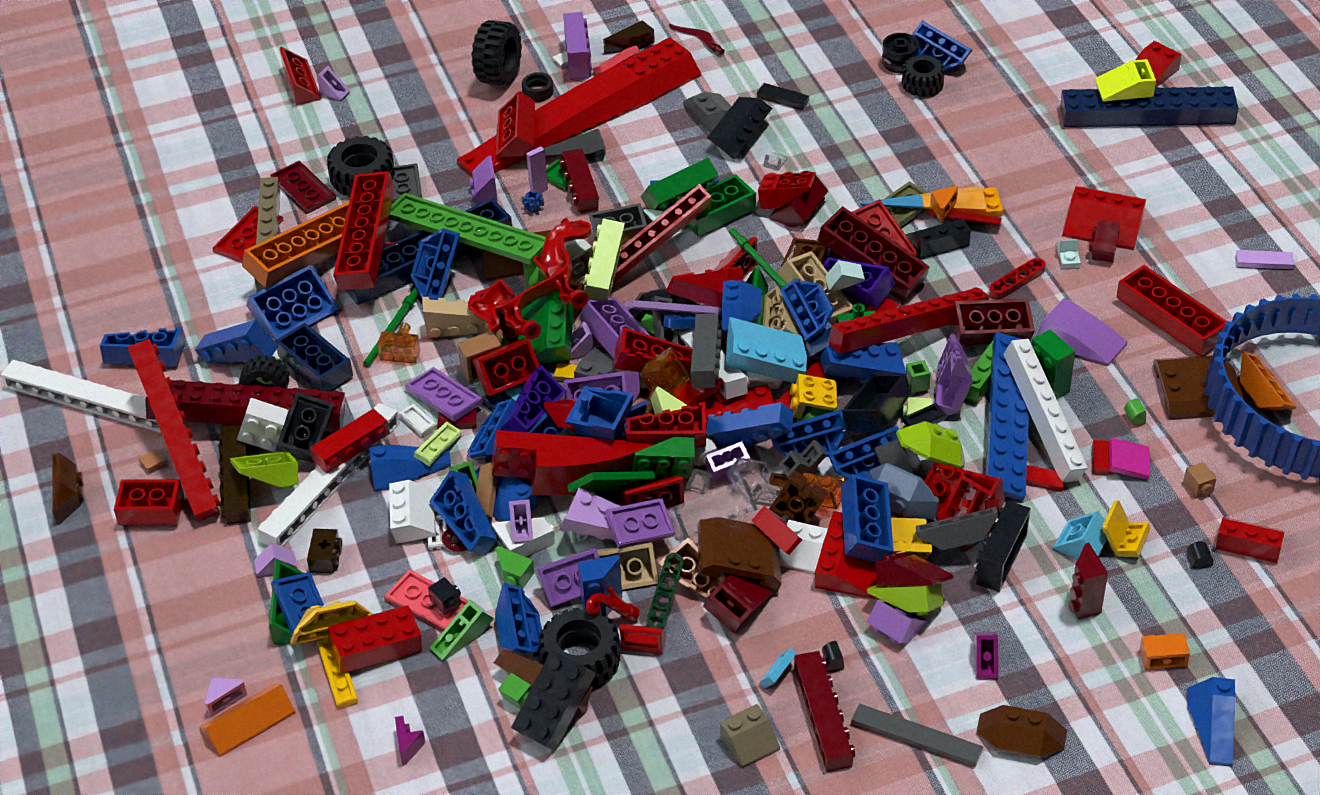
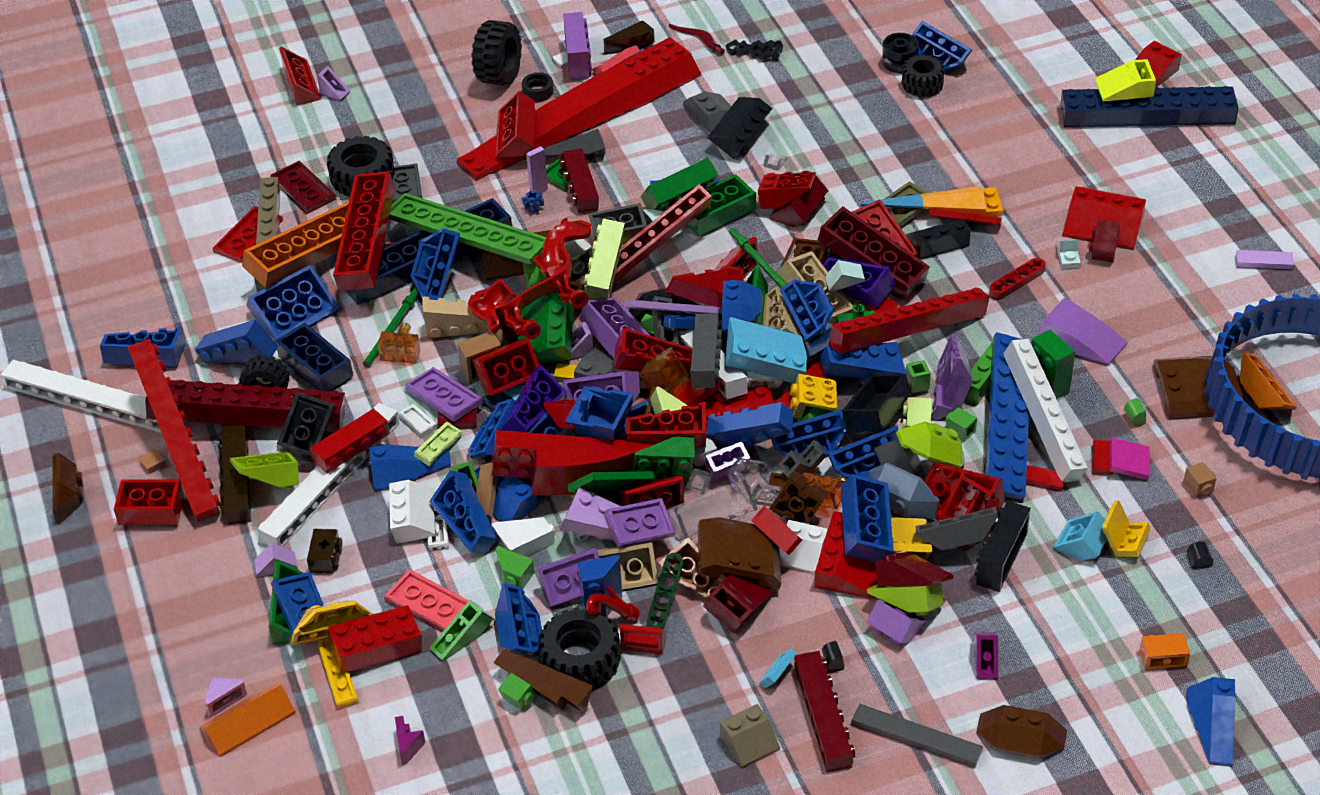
(262, 424): white brick -> none
(444, 595): black brick -> none
(452, 541): piece -> none
(483, 182): medium lavender slope -> none
(521, 520): lavender slope -> none
(553, 700): black piece -> none
(748, 48): none -> black piece
(783, 96): black tile -> none
(930, 414): black tile -> none
(943, 201): orange slope -> none
(962, 423): none -> bright green brick
(980, 319): dark red slope -> none
(1088, 584): dark red slope -> none
(1171, 309): red brick -> none
(1250, 539): red slope -> none

